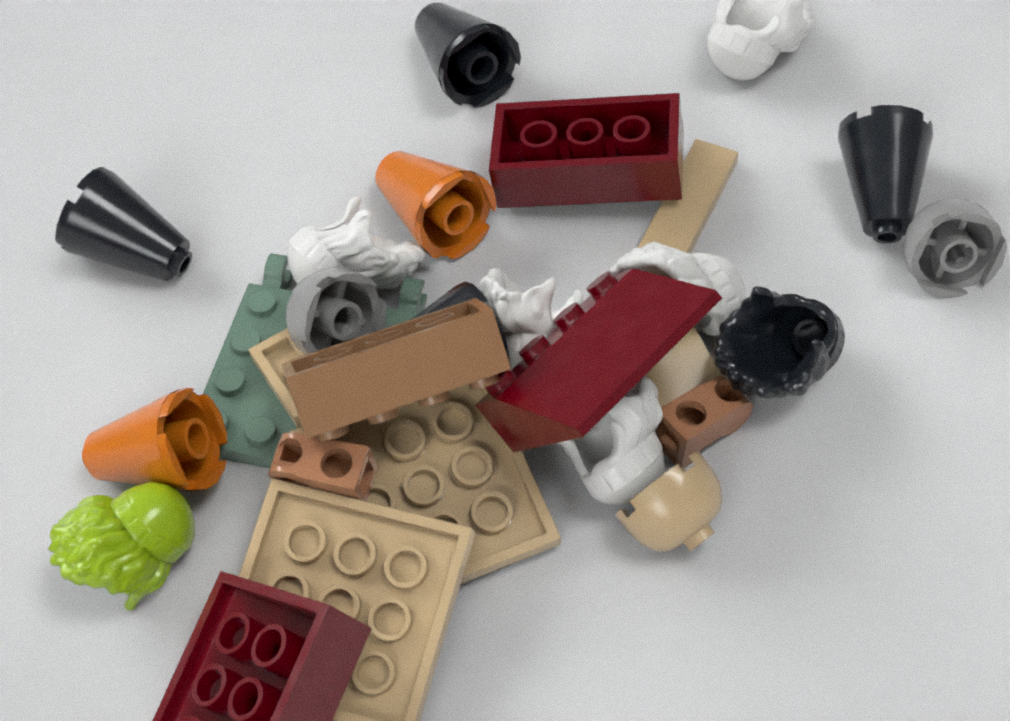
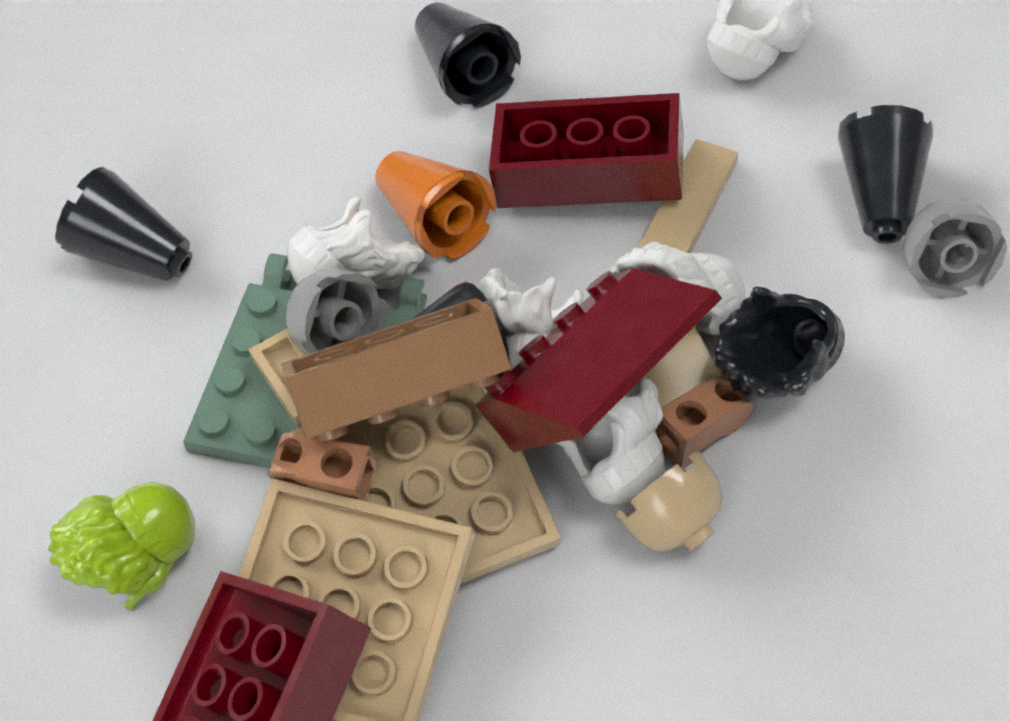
(162, 442): orange cone -> none

